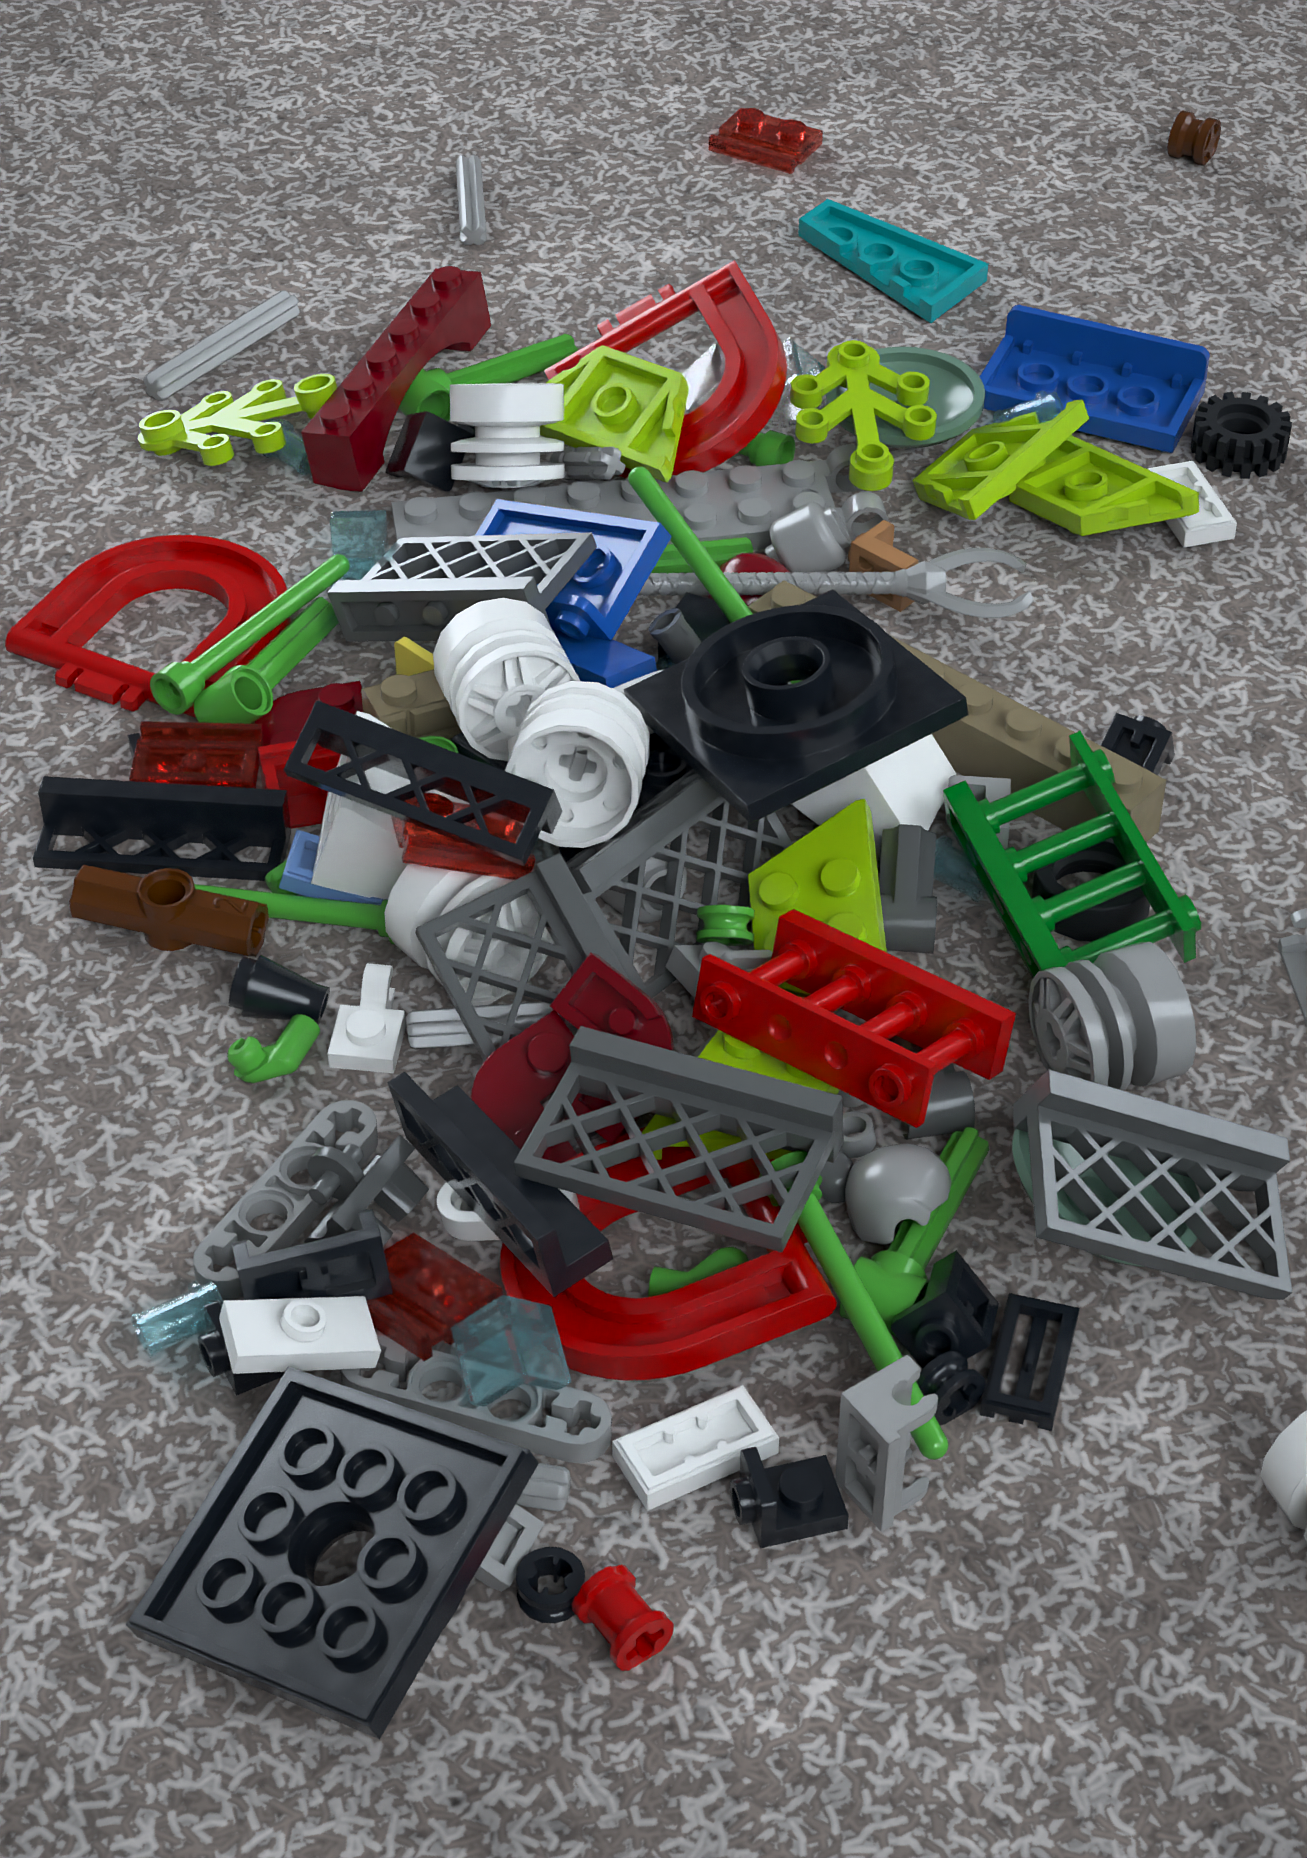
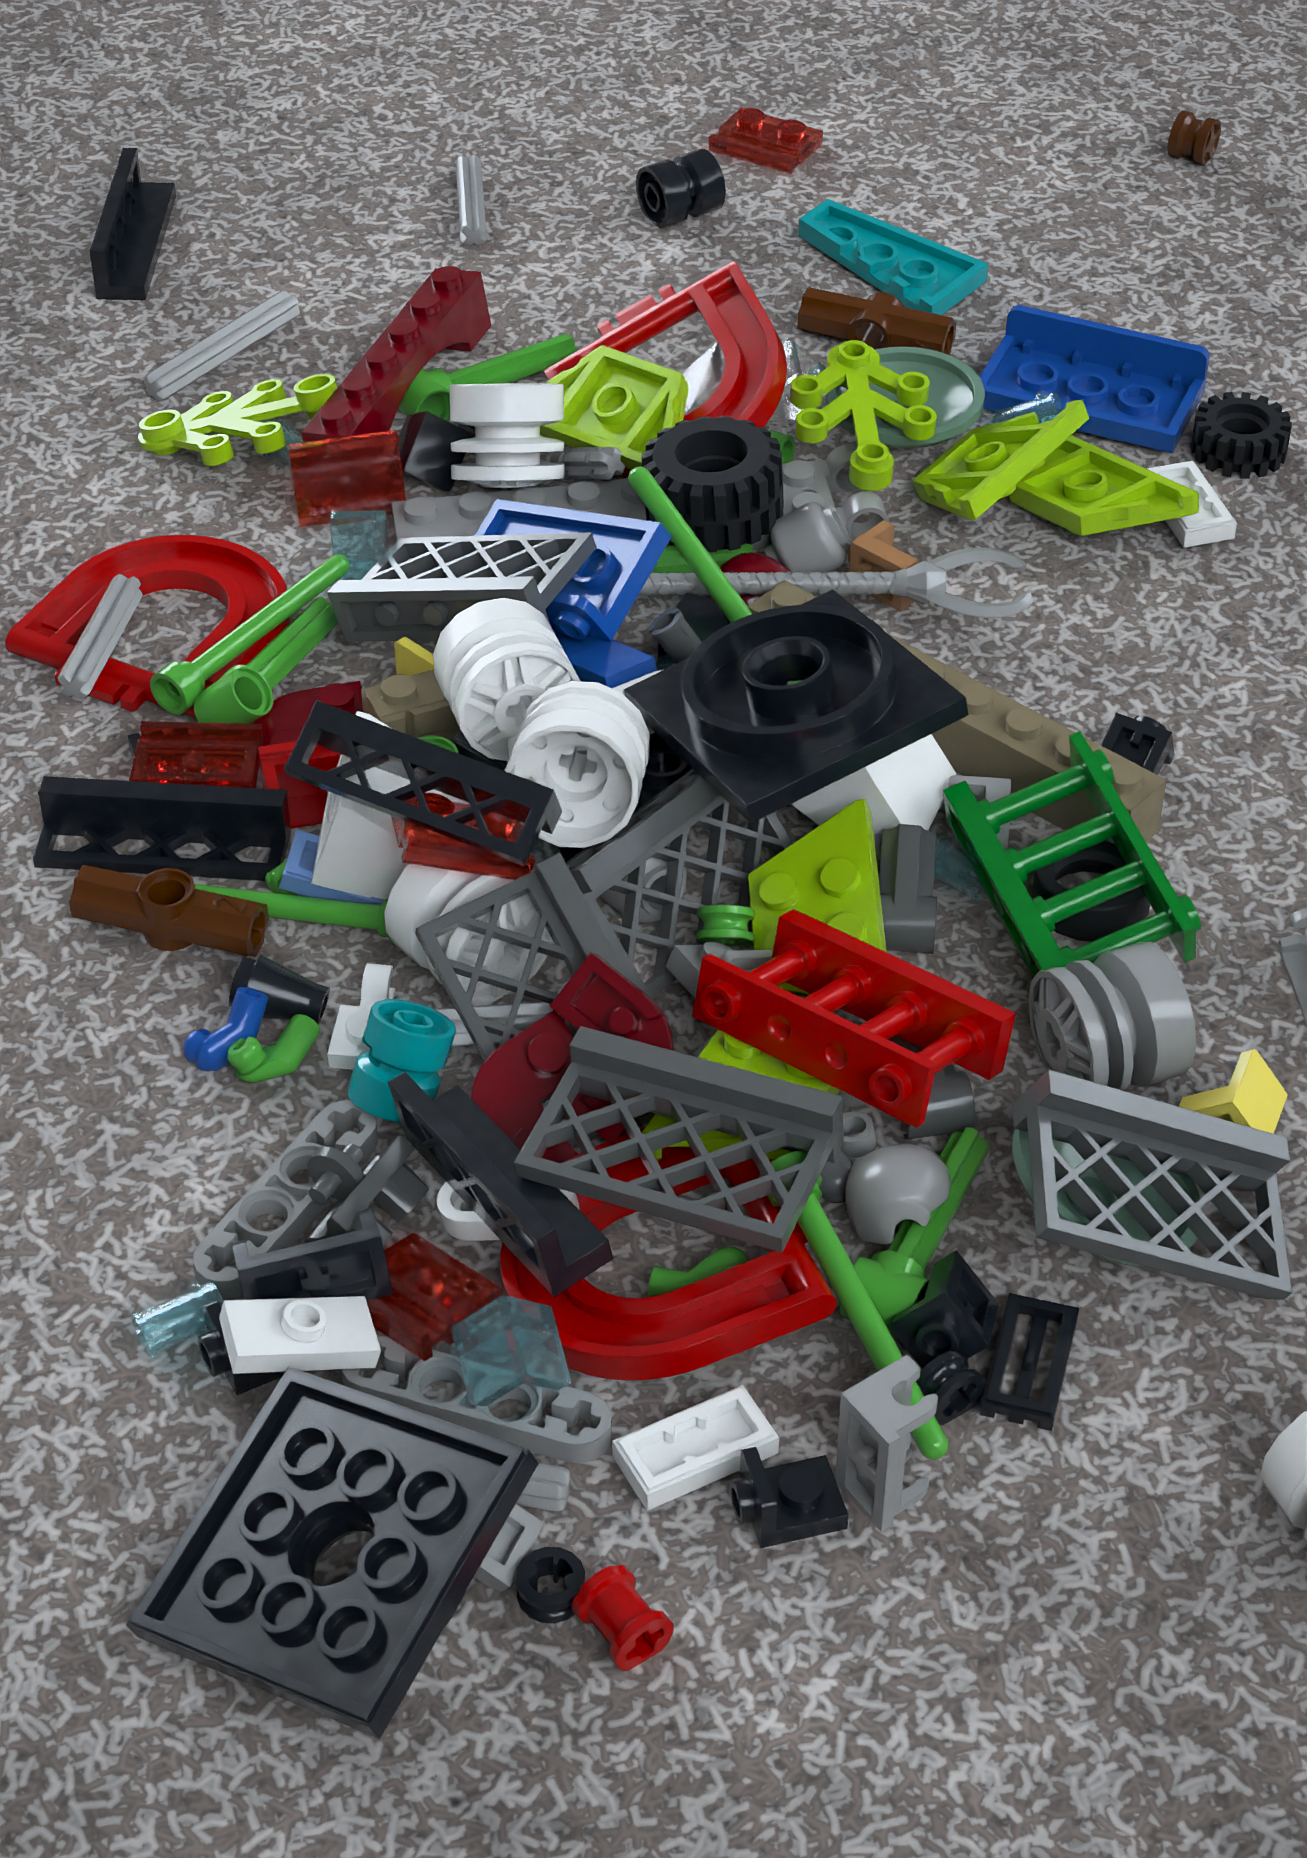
(100, 637): none -> light grey axle
(130, 232): none -> black fence
(244, 1020): none -> blue arm
(346, 475): none -> clear red plate
(400, 1040): none -> teal wheel
(680, 187): none -> black wheel
(719, 478): none -> black tyre
(876, 321): none -> reddish brown piece
(1250, 1099): none -> light yellow panel

